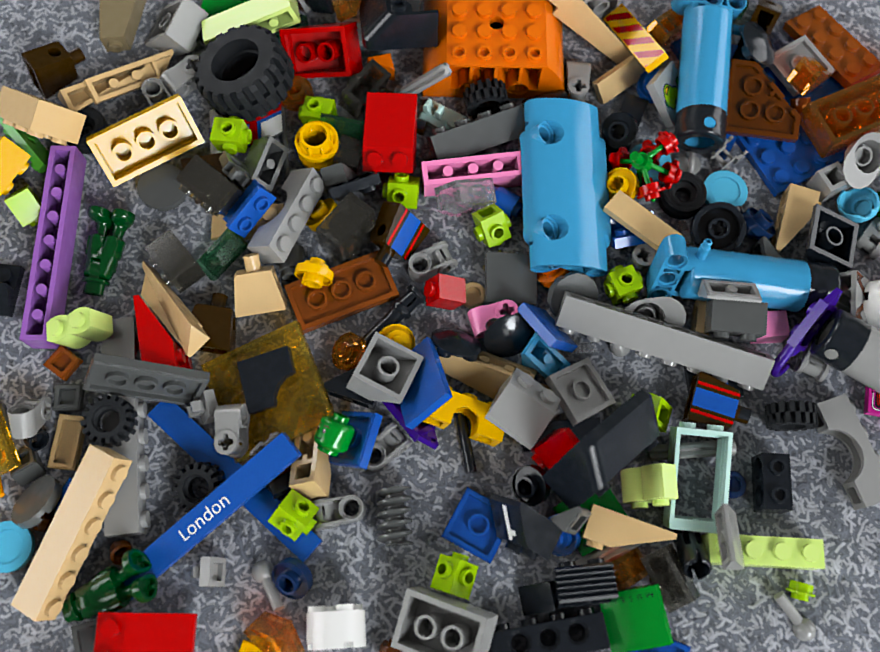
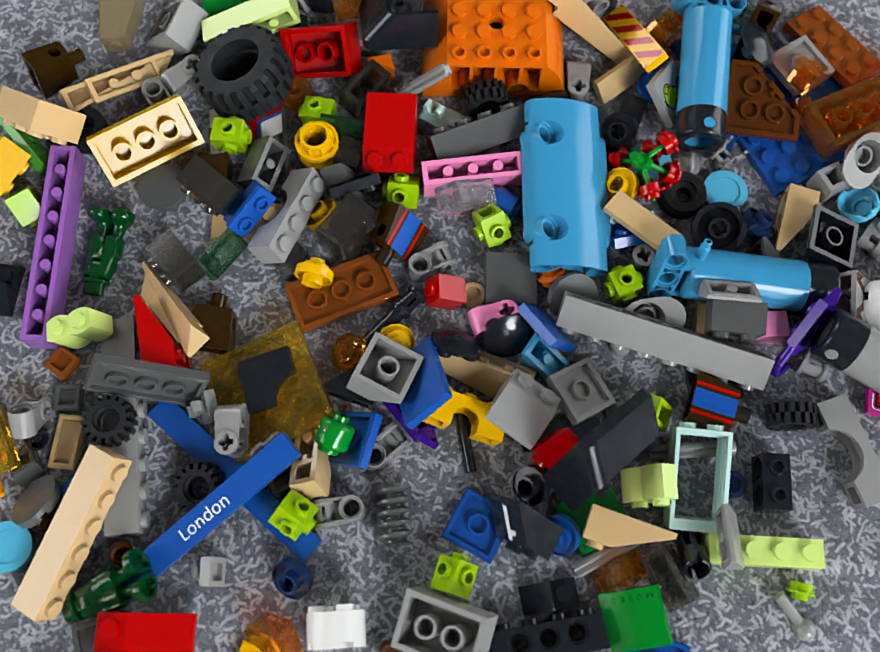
(234, 168): dark grey plate -> none
(257, 288): tan torso -> none
(262, 574): light grey bar -> none
(572, 519): dark grey slope -> none
(585, 583): black brick -> none

